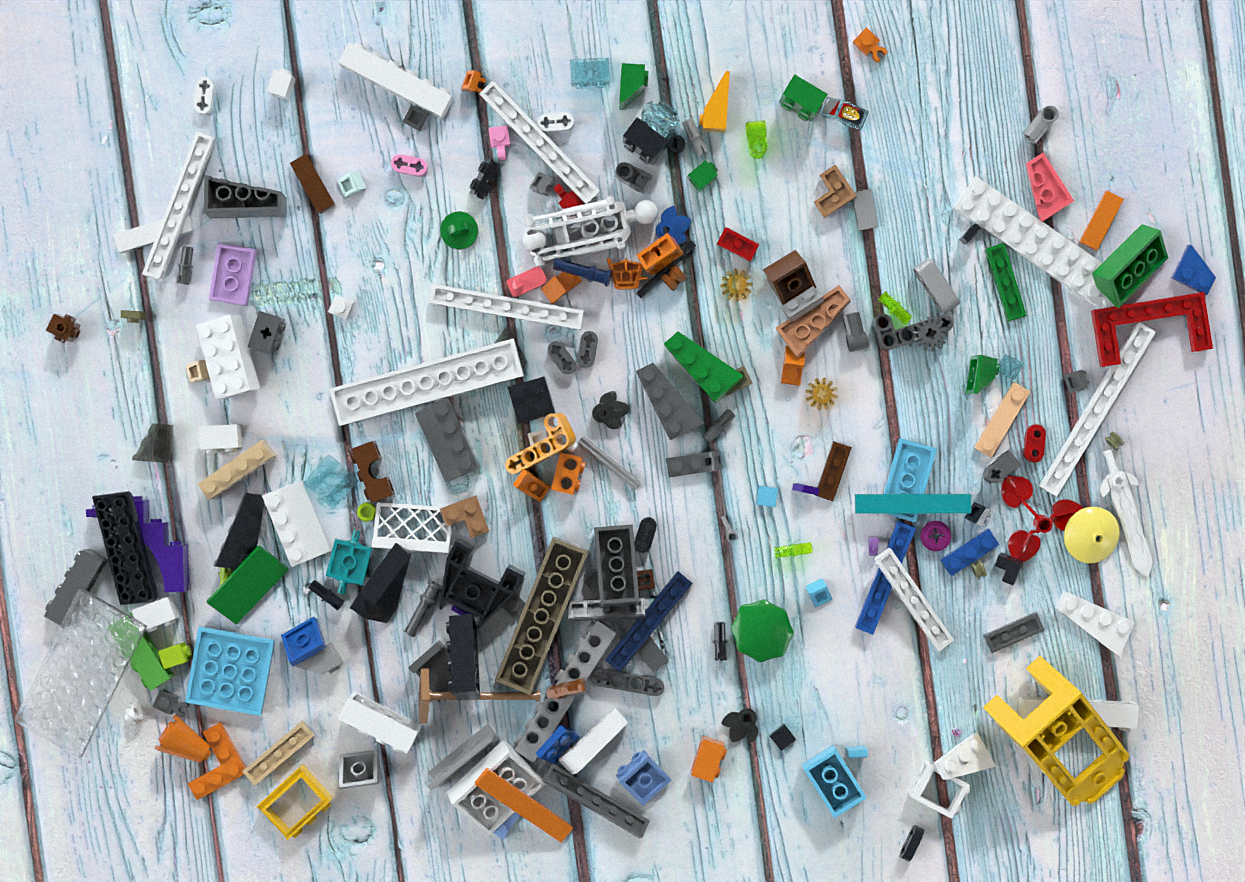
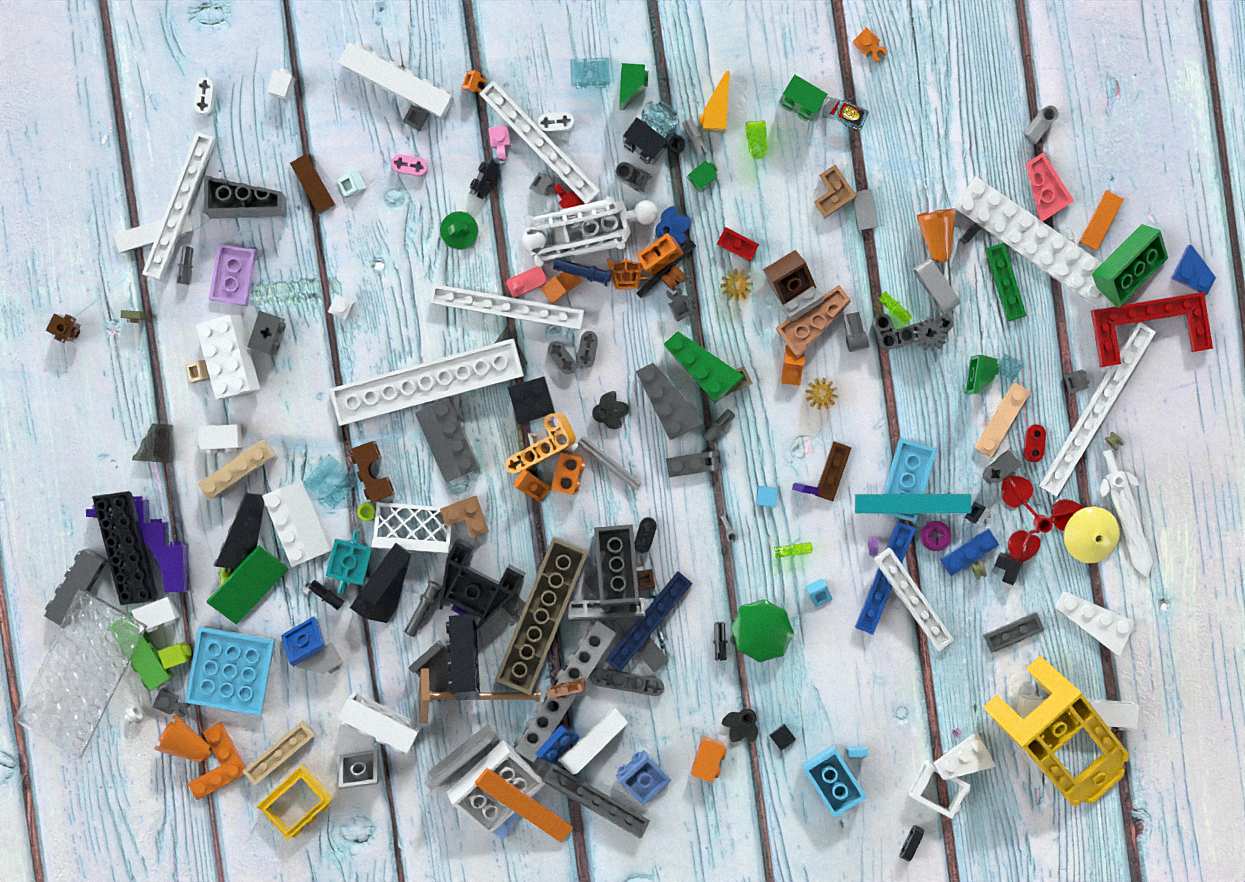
(680, 304): none -> dark grey plate
(938, 232): none -> orange cone

